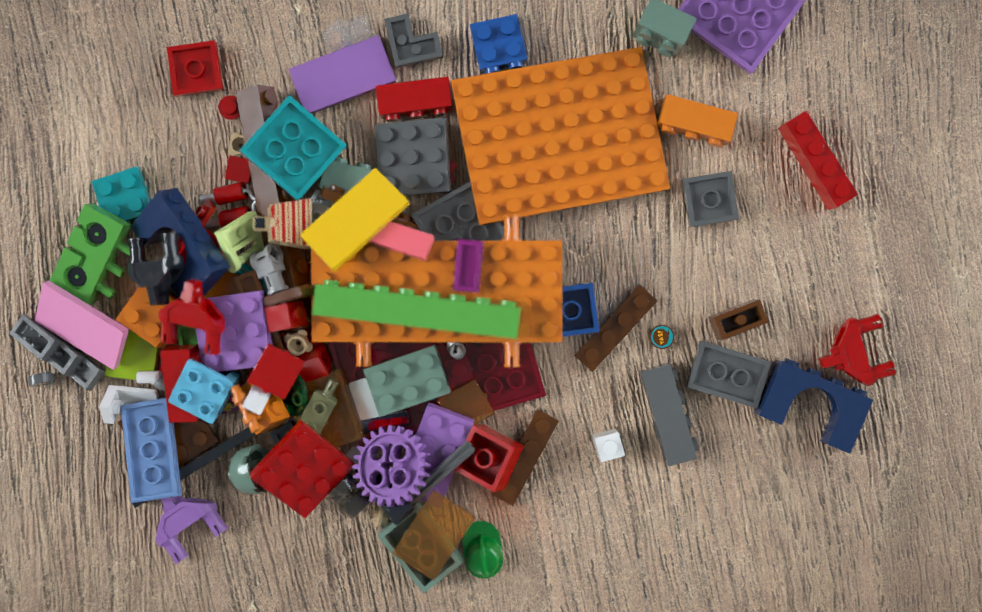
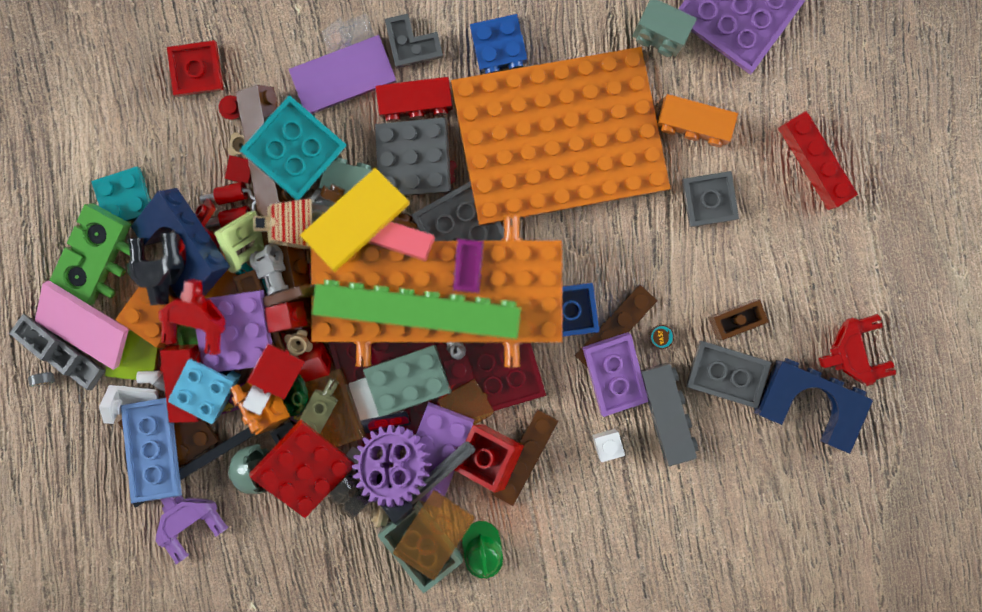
(615, 374): none -> medium lavender plate

